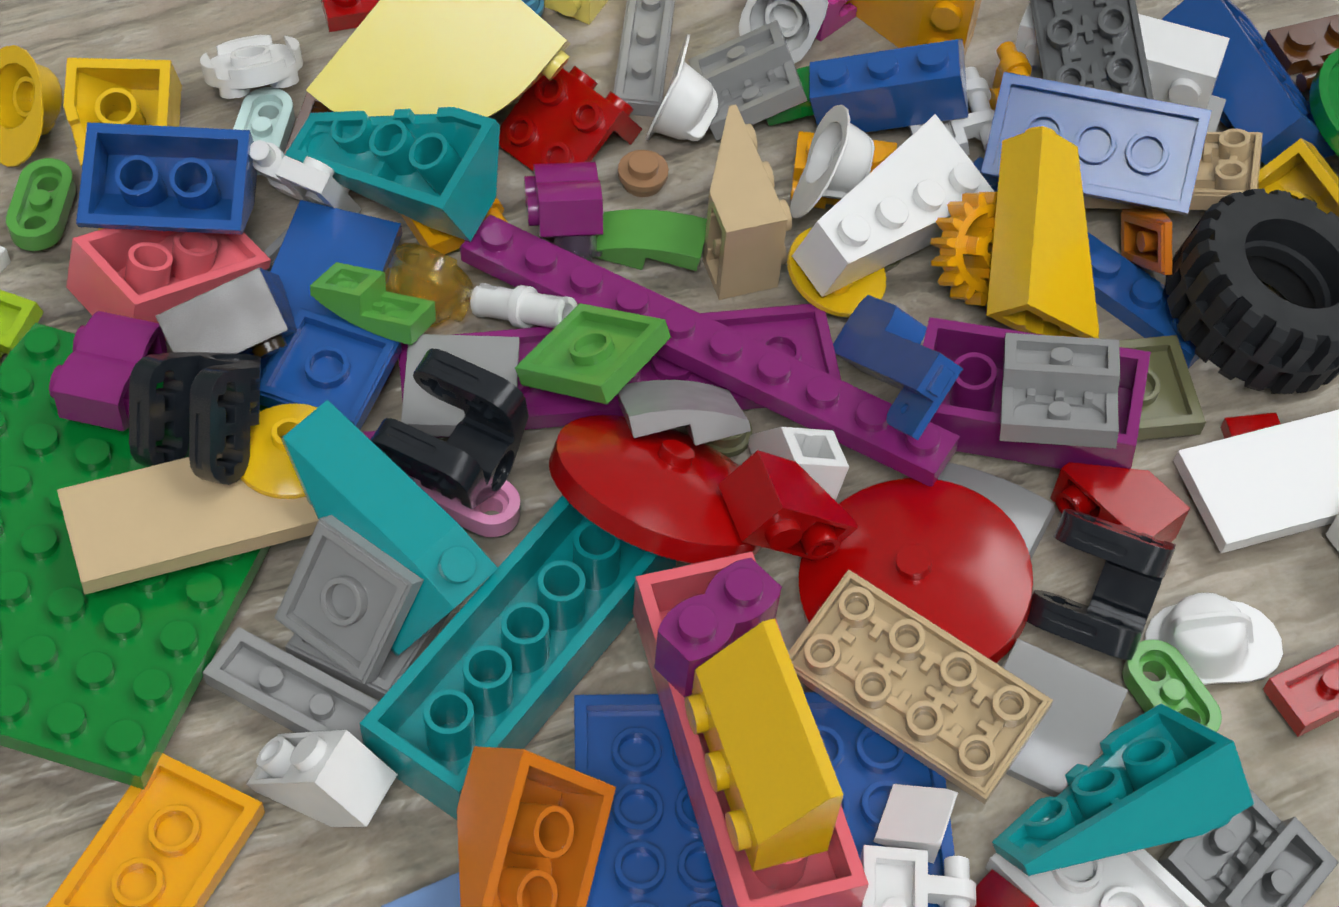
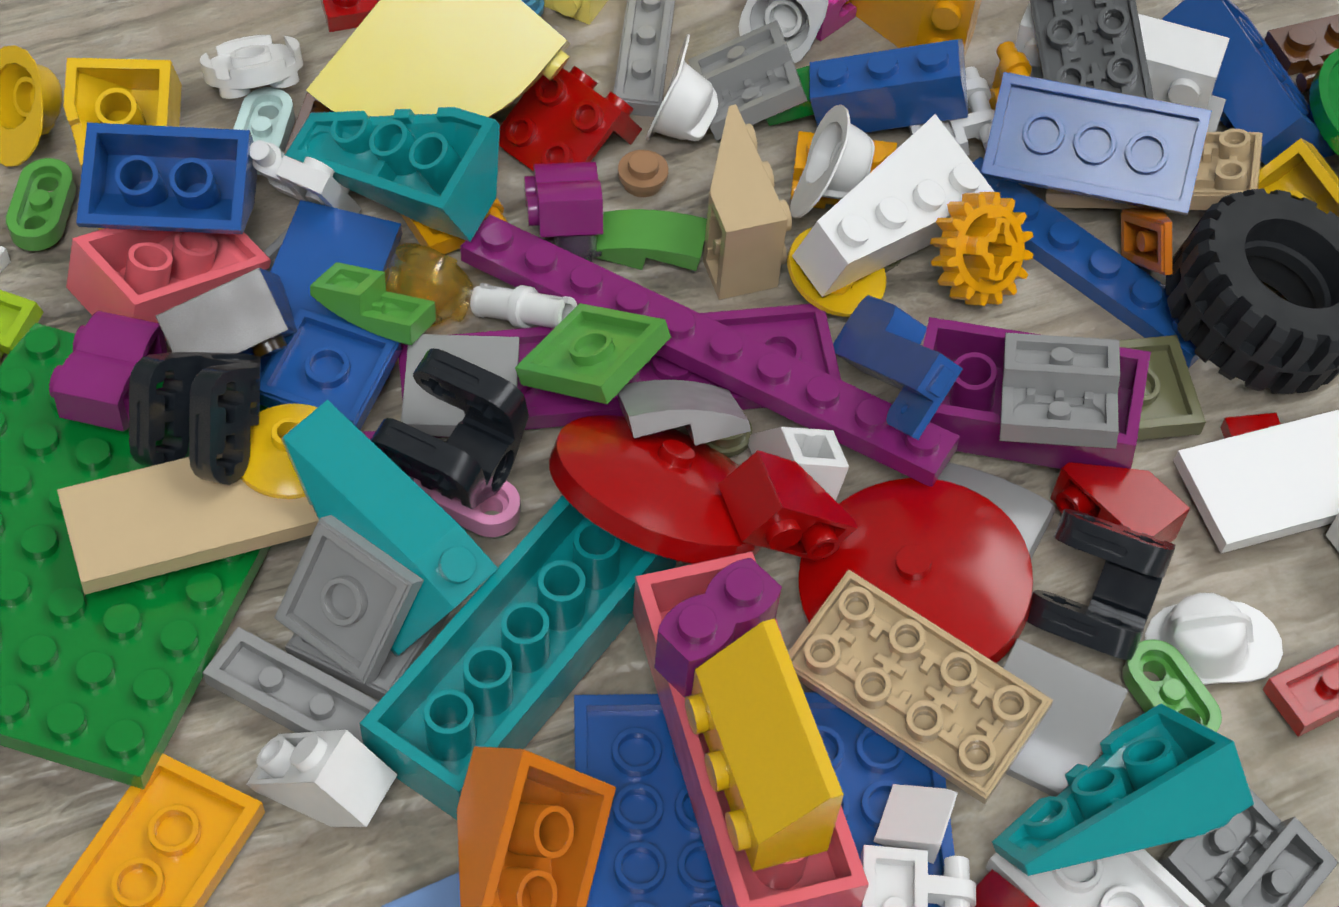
(1041, 240): yellow slope -> none

